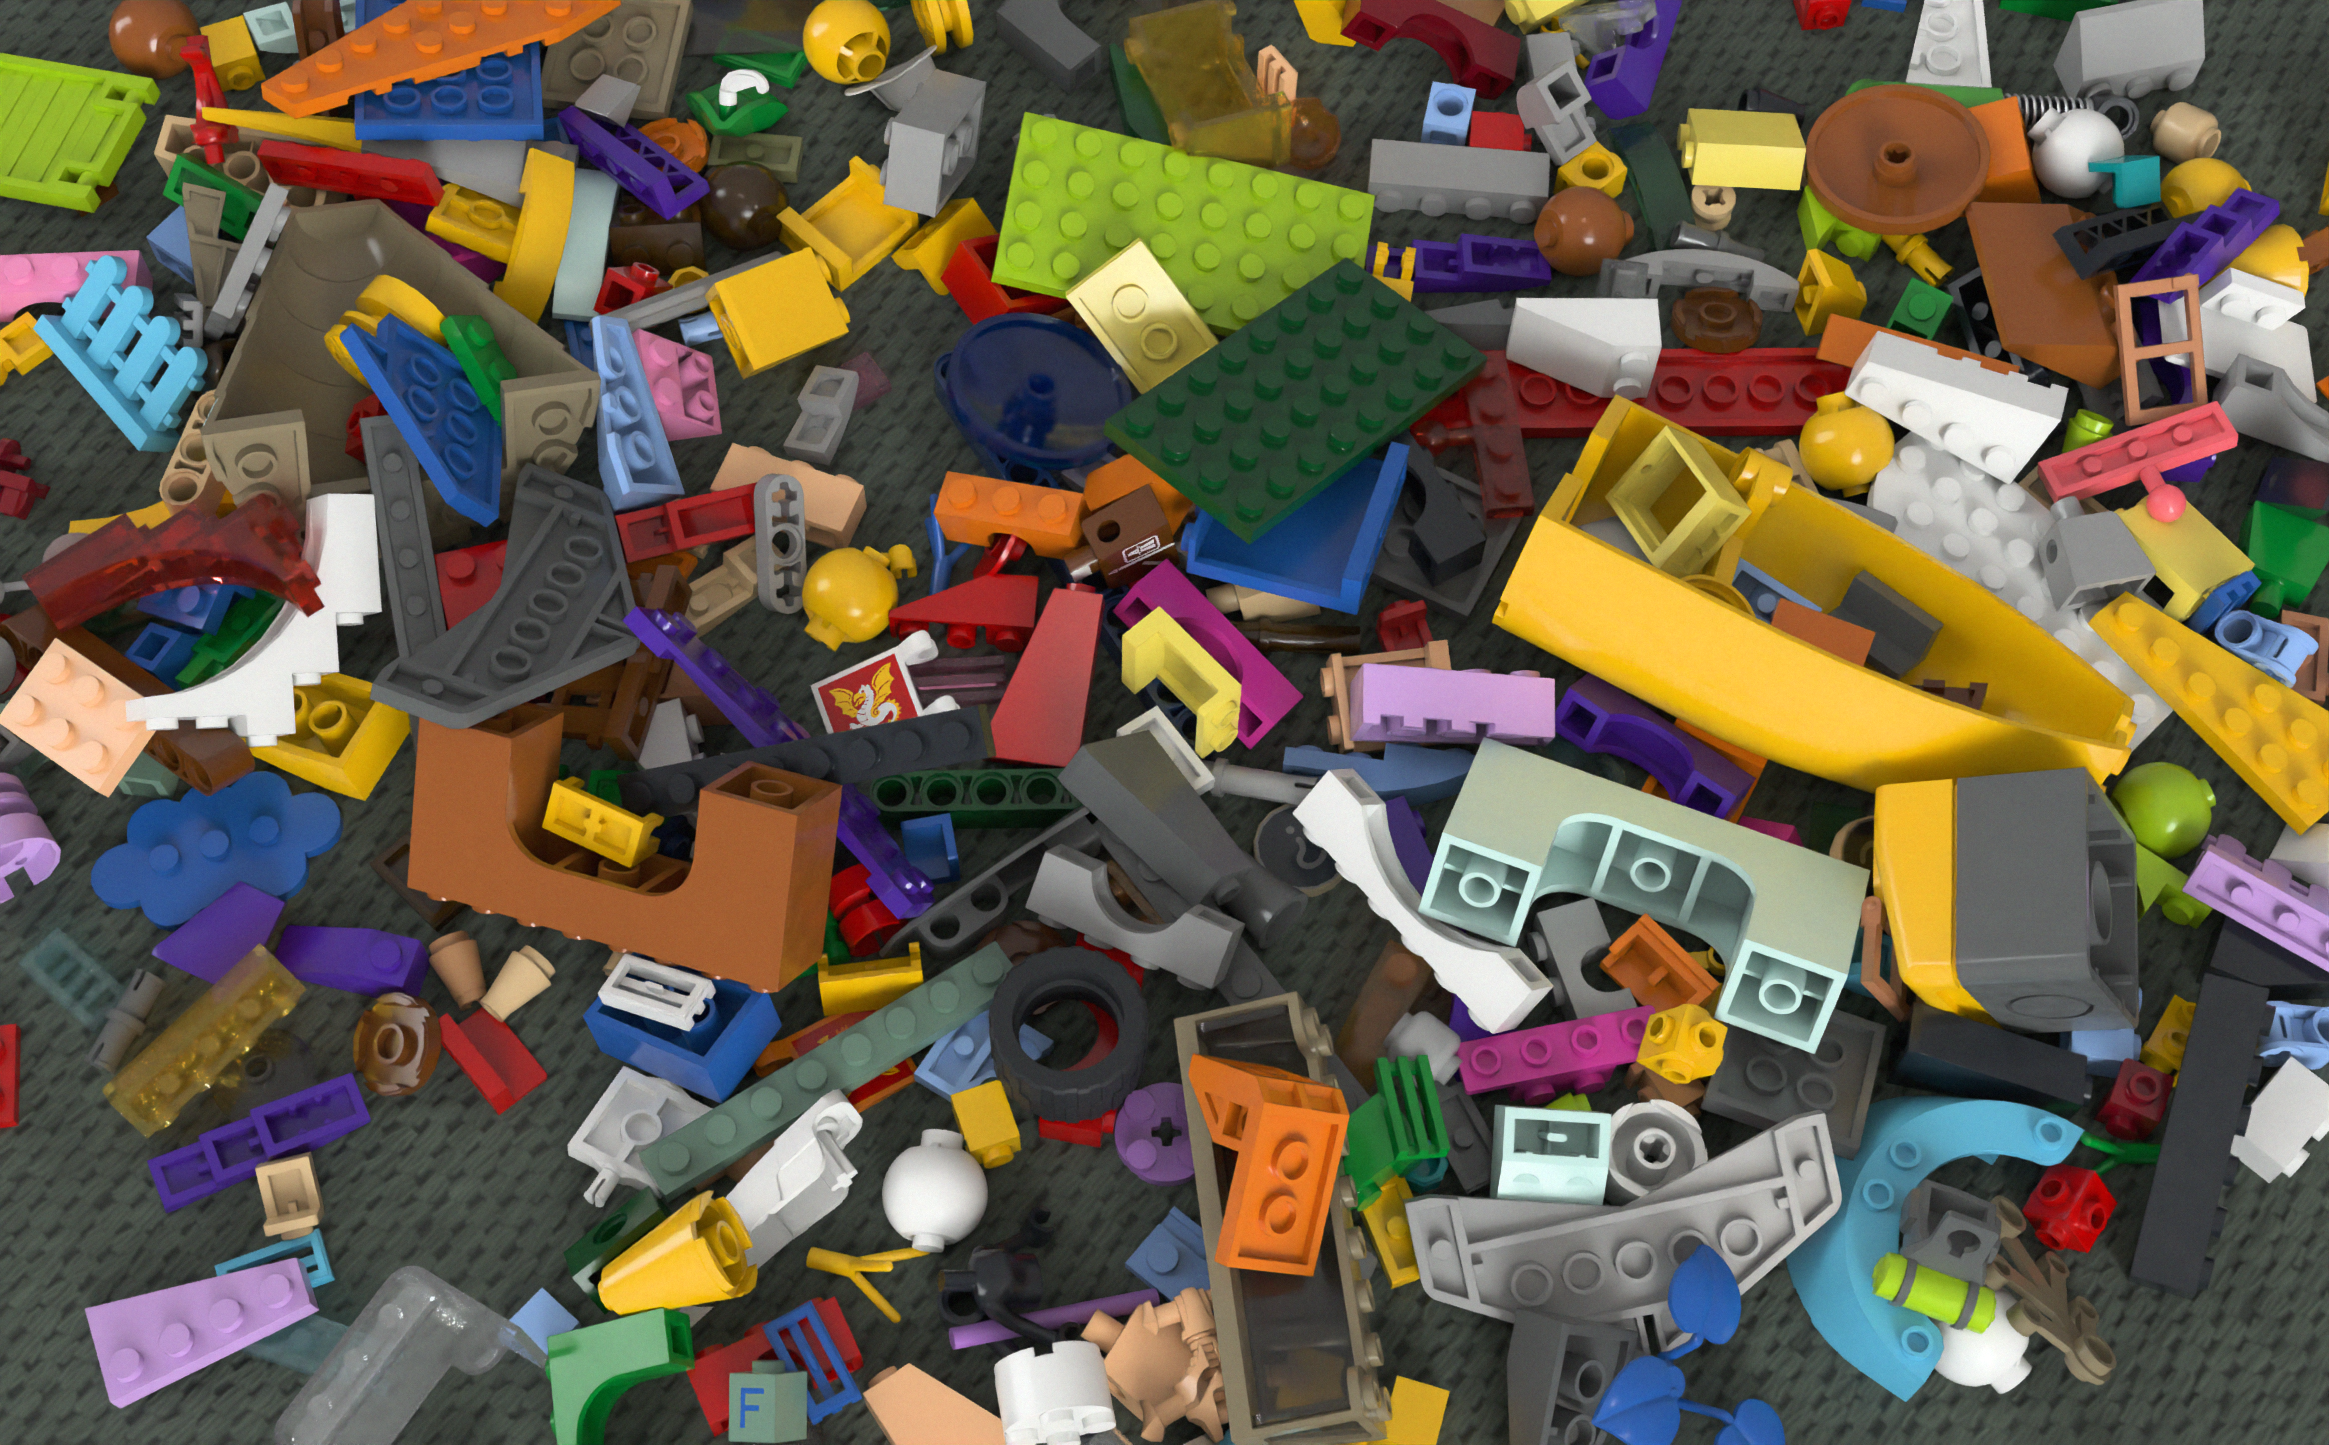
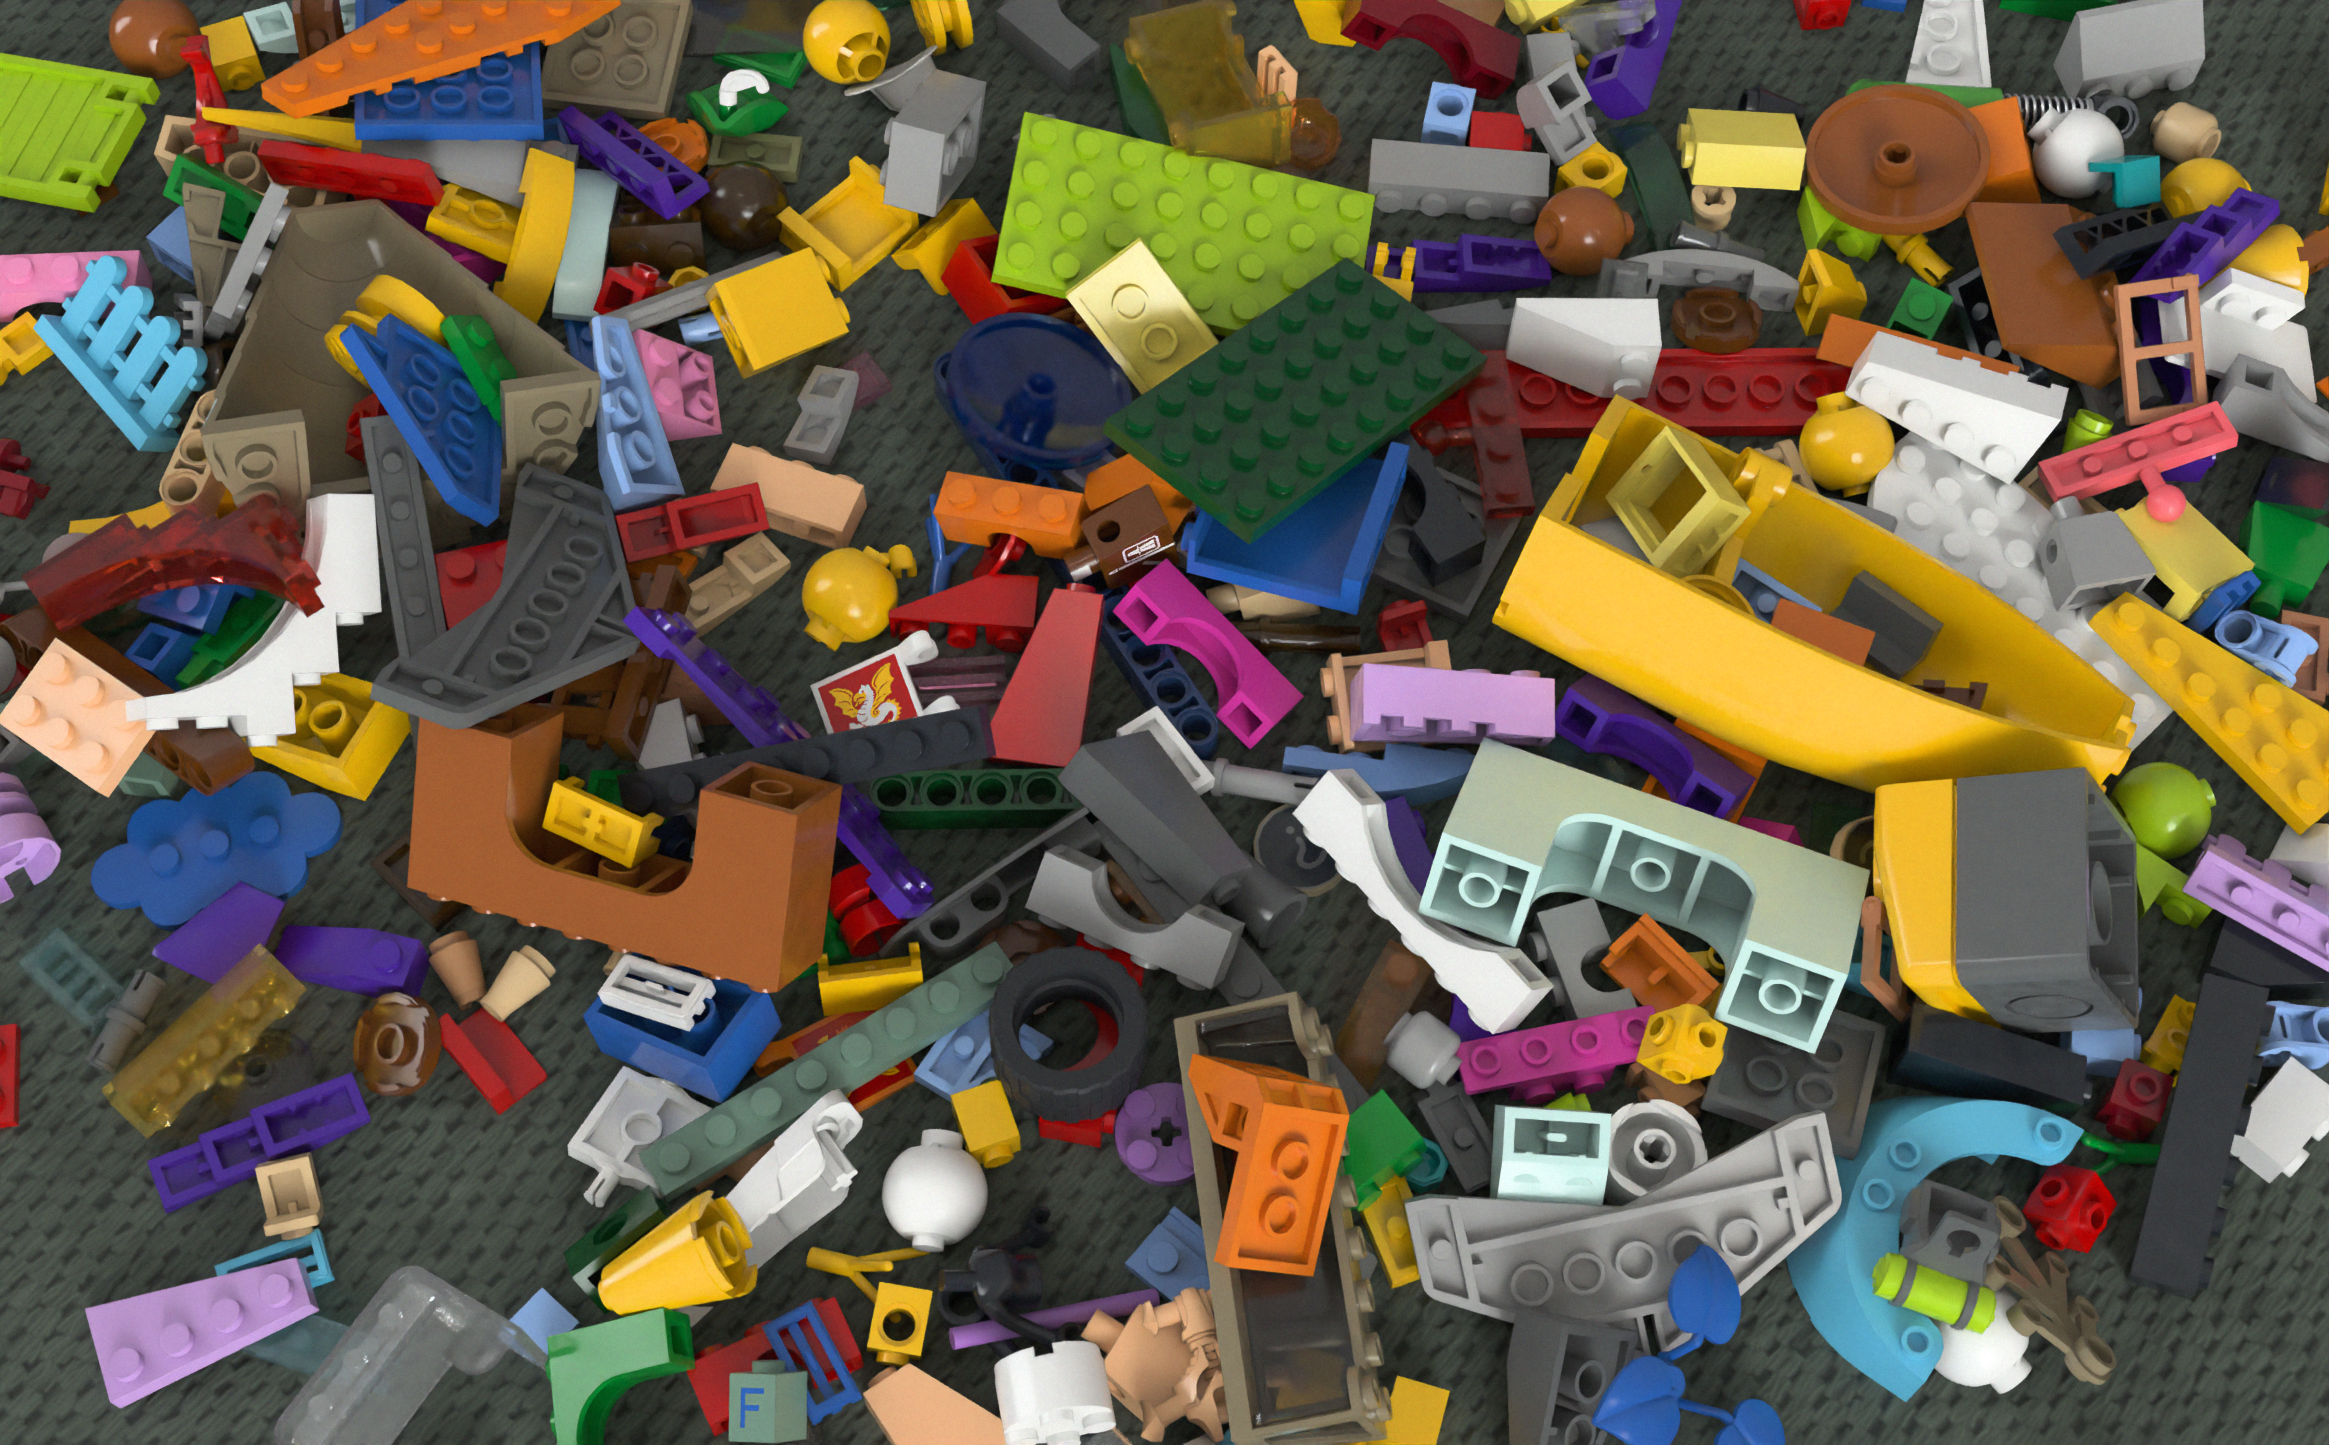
(609, 100): light grey slope -> none
(765, 529): light grey beam -> none
(905, 1300): none -> yellow brick
(932, 847): blue panel -> none
(1166, 651): light yellow panel -> none
(1404, 1070): green tile -> none

